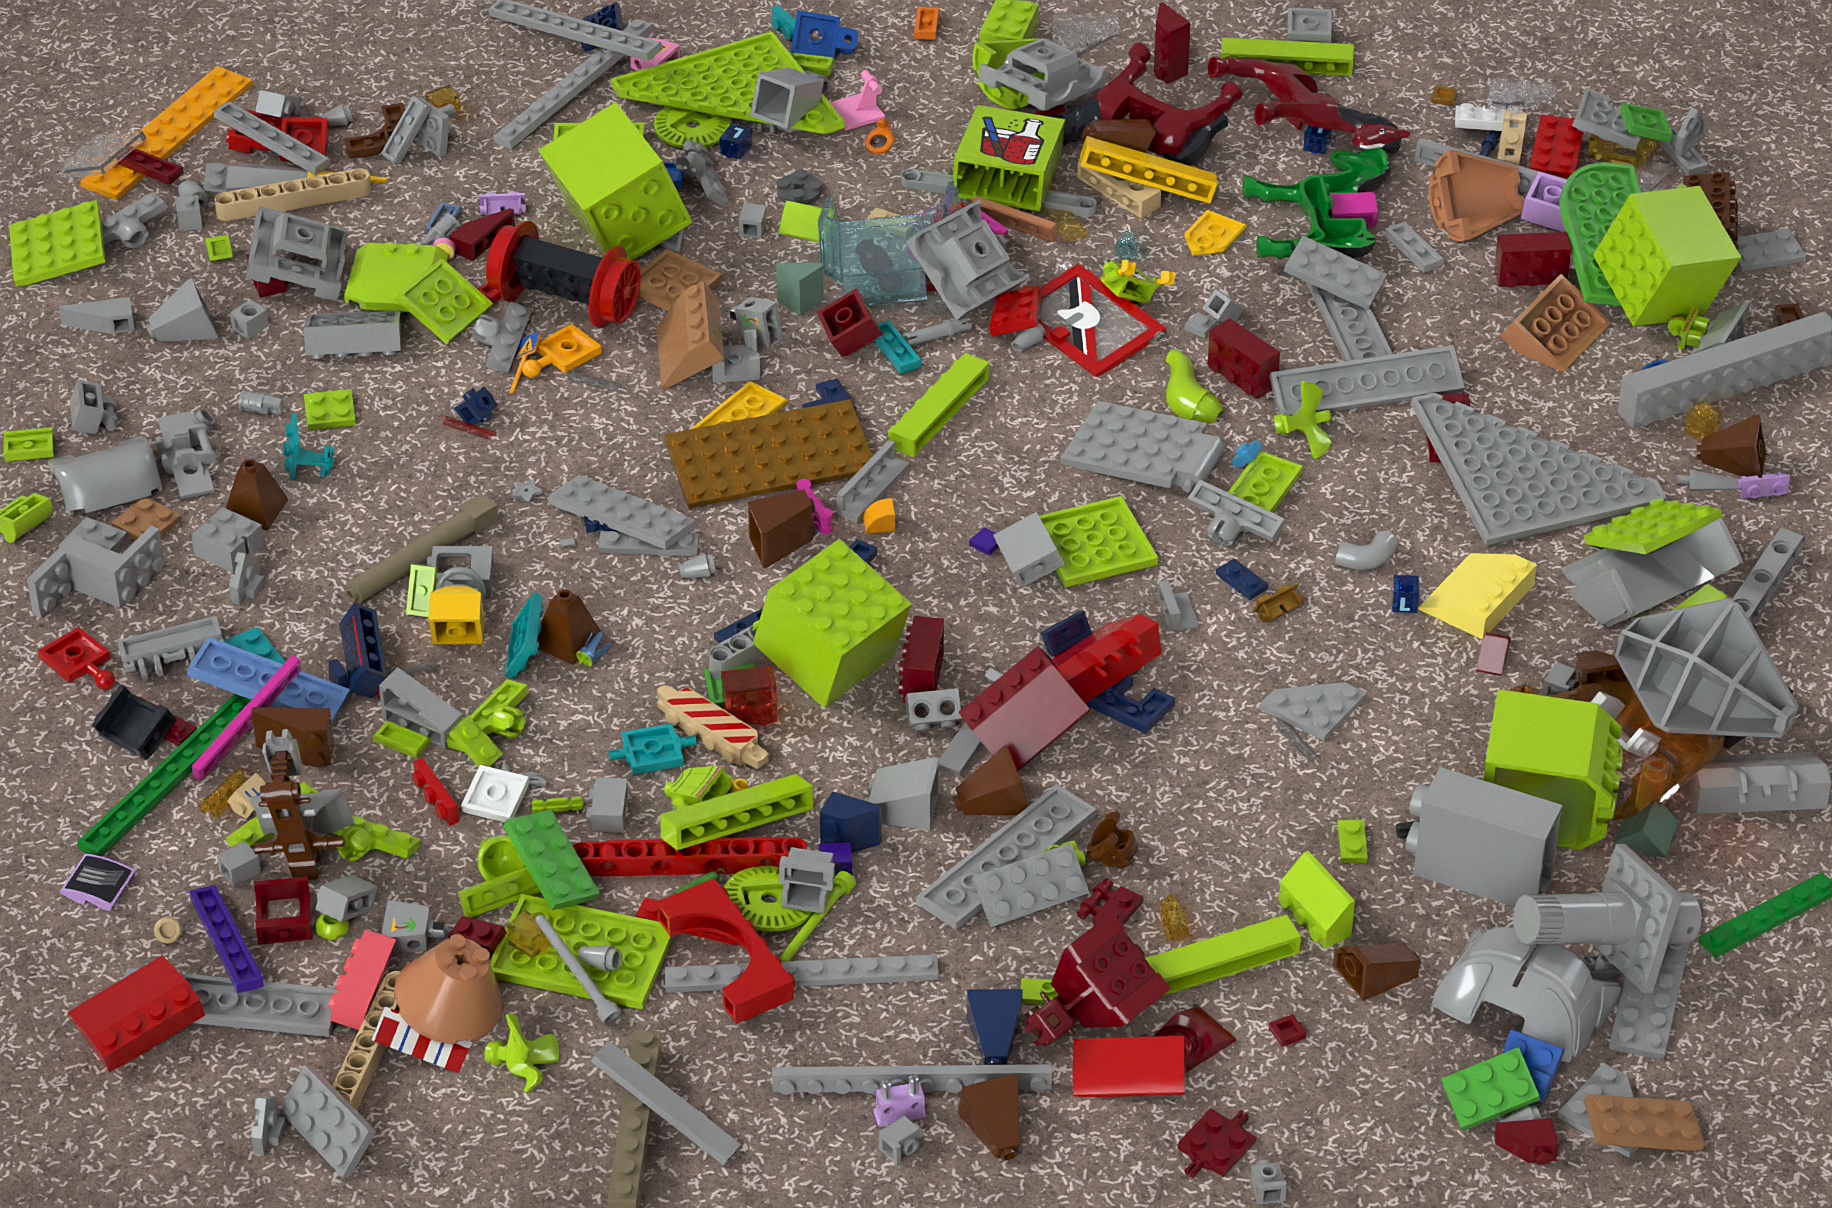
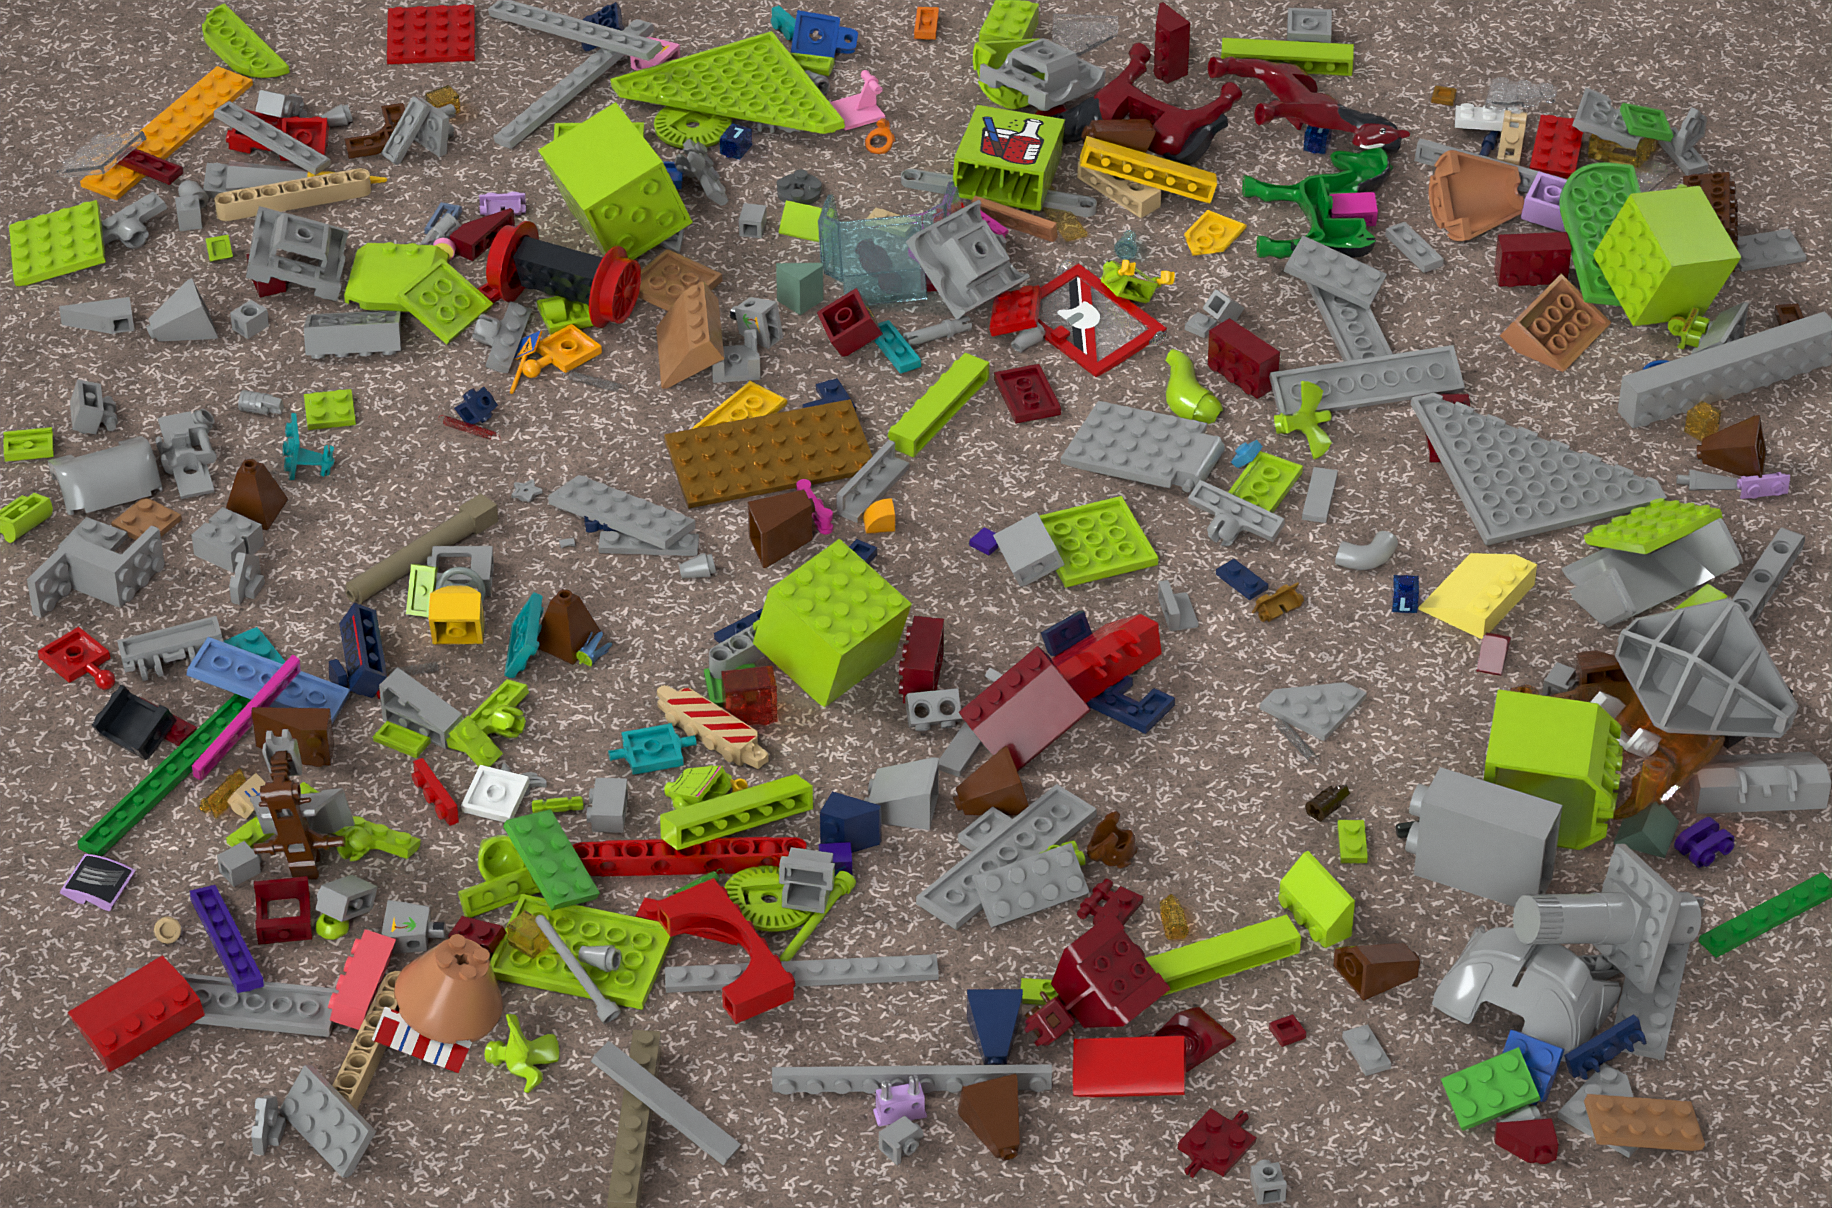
(240, 45): none -> lime plate
(431, 34): none -> red plate
(560, 312): none -> lime plate
(785, 96): light grey slope -> none
(983, 828): none -> light grey plate
(1027, 393): none -> dark red plate
(1319, 495): none -> light grey tile
(1326, 802): none -> dark brown hinge
(1366, 1050): none -> light grey plate
(1604, 1047): none -> dark blue plate
(1703, 841): none -> dark purple brick

